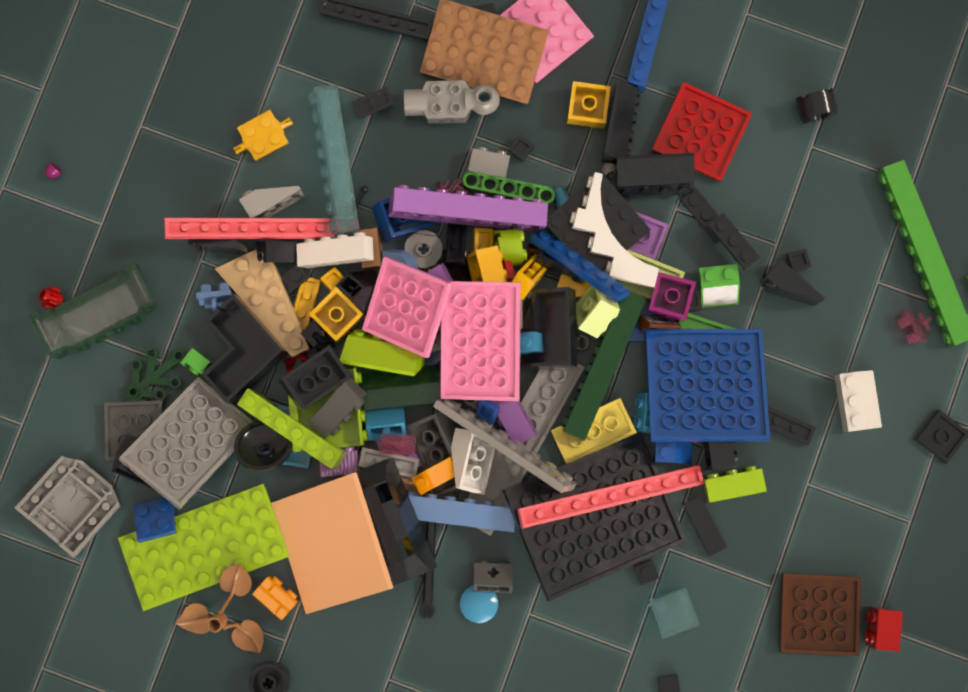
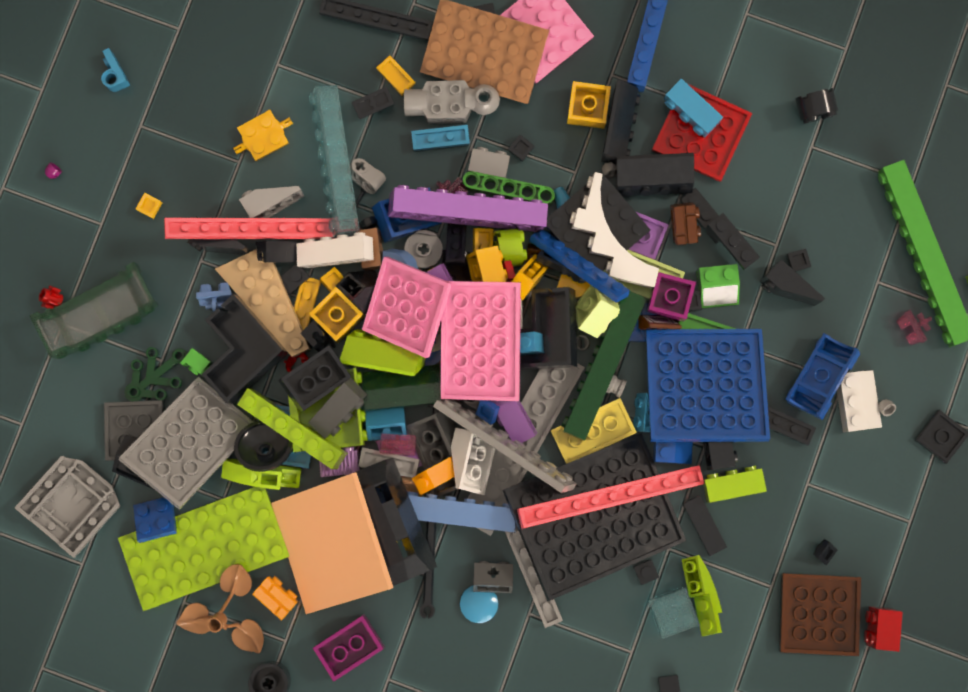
(114, 71): none -> dark azure plate
(149, 205): none -> yellow plate
(274, 479): none -> lime slope
(348, 647): none -> magenta brick
(367, 177): none -> light grey piece
(368, 223): none -> black tile
(395, 75): none -> yellow tile
(440, 137): none -> dark azure plate
(547, 609): none -> light grey plate
(616, 386): none -> light grey wheel
(684, 223): none -> reddish brown brick
(692, 108): none -> dark azure brick
(702, 589): none -> lime slope
(822, 376): none -> blue piece
(825, 551): none -> black plate
(887, 407): none -> light grey hinge

